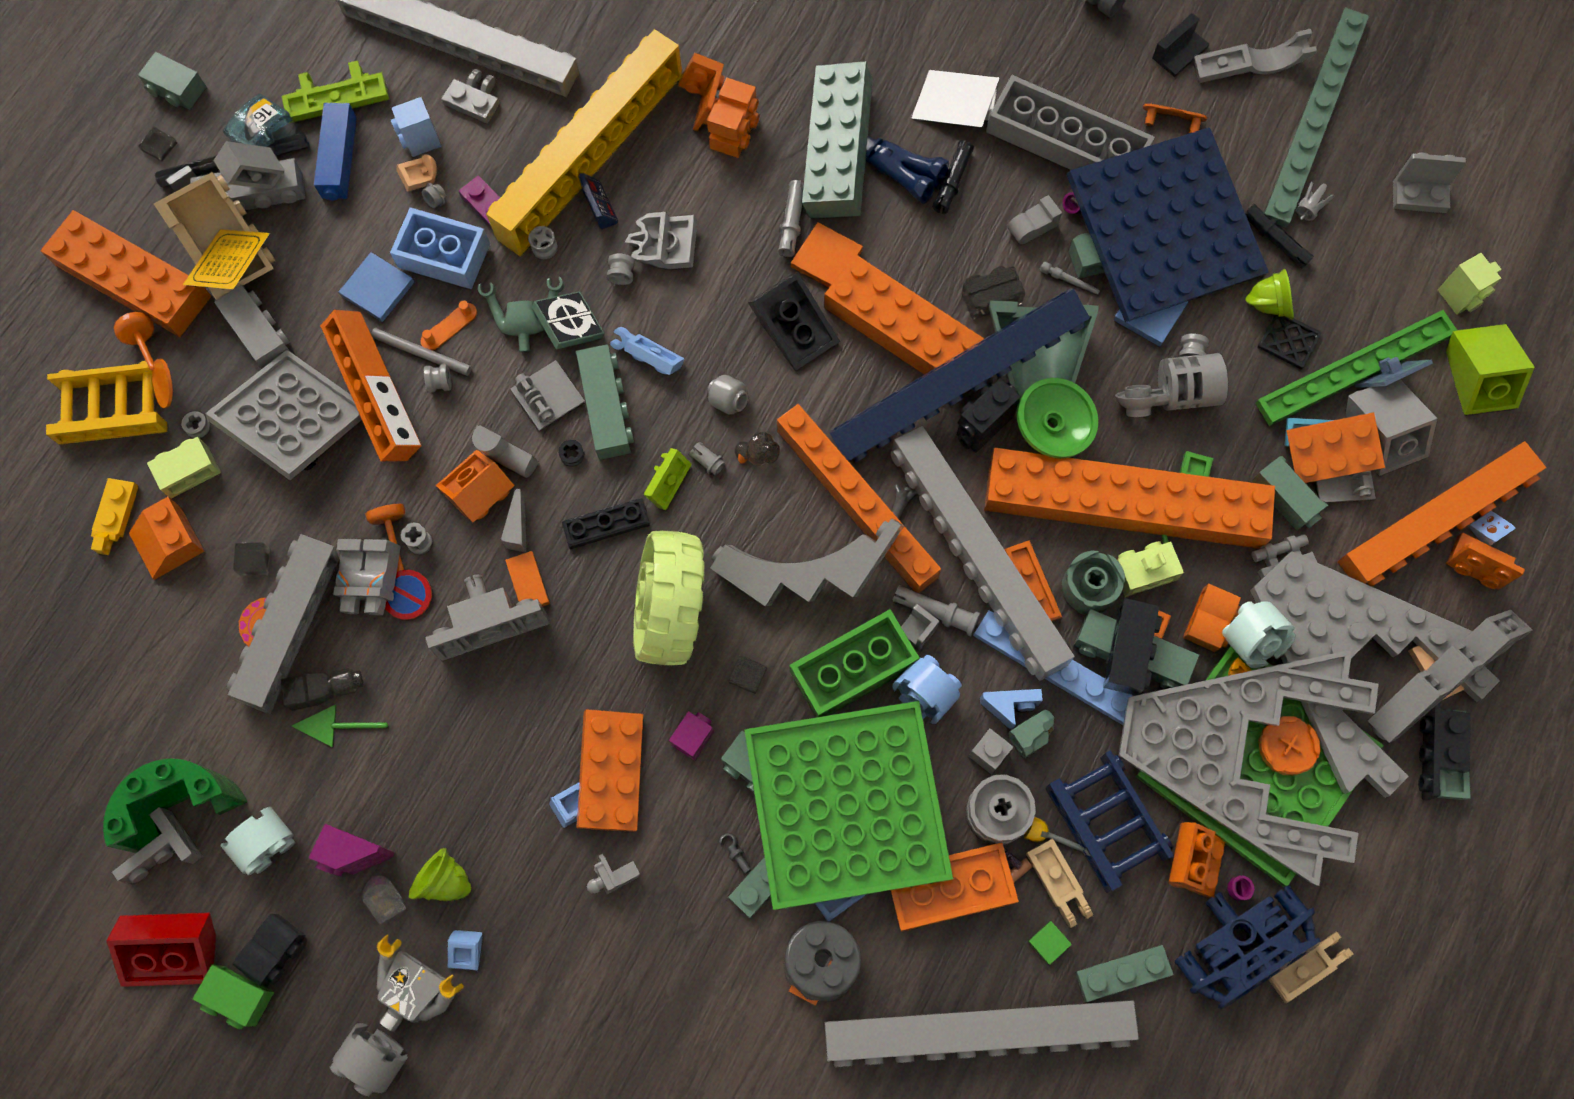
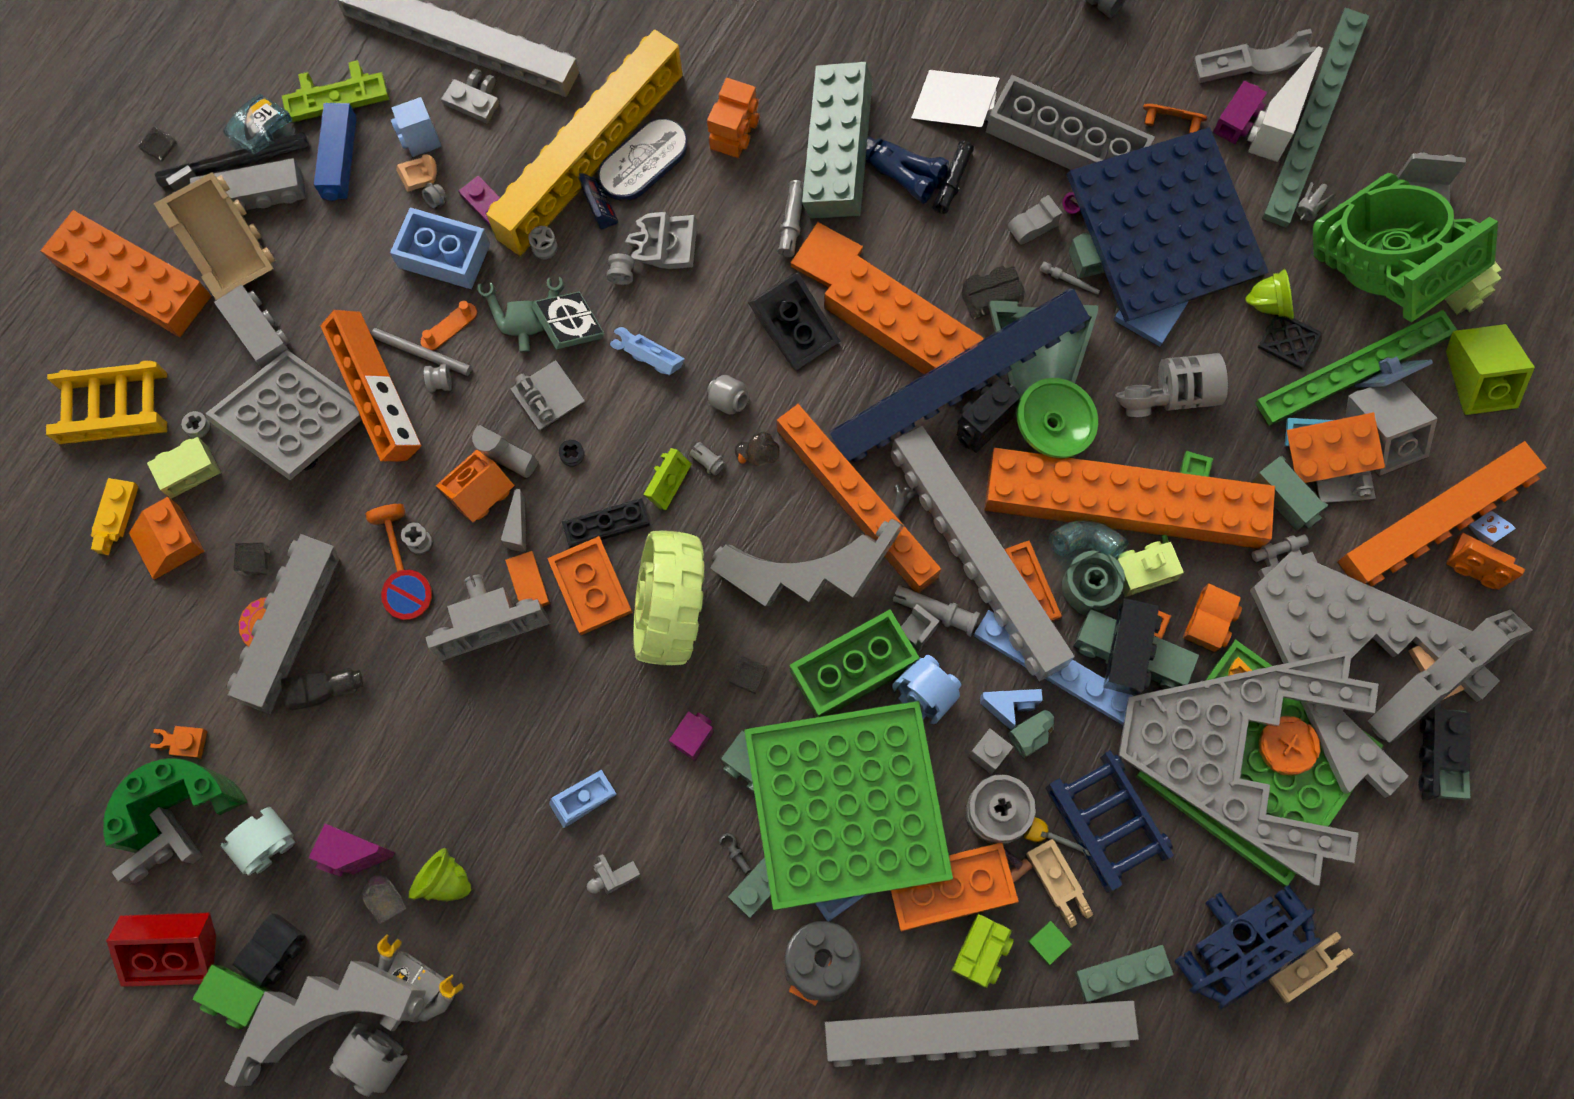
(136, 329): orange piece -> none
(172, 81): sand green brick -> none
(184, 742): none -> orange plate
(226, 259): yellow sticker -> none
(248, 165): light grey brick -> none
(284, 1020): none -> light grey arch
(322, 725): bright green piece -> none
(366, 574): light grey hips -> none
(376, 287): medium blue tile -> none
(464, 950): light blue slope -> none
(589, 585): none -> orange plate
(603, 401): sand green brick -> none
(610, 771): orange plate -> none
(643, 159): none -> white tile
(704, 78): orange bracket -> none
(982, 951): none -> lime brick
(1087, 535): none -> clear light blue cylinder
(1180, 46): black panel -> none
(1193, 345): light grey wheel -> none
(1197, 859): orange brick -> none
(1239, 112): none -> magenta brick
(1244, 888): magenta hinge -> none
(1259, 633): light aqua brick -> none
(1269, 228): black pin -> none
(1277, 124): none -> white slope
(1404, 244): none -> bright green brick

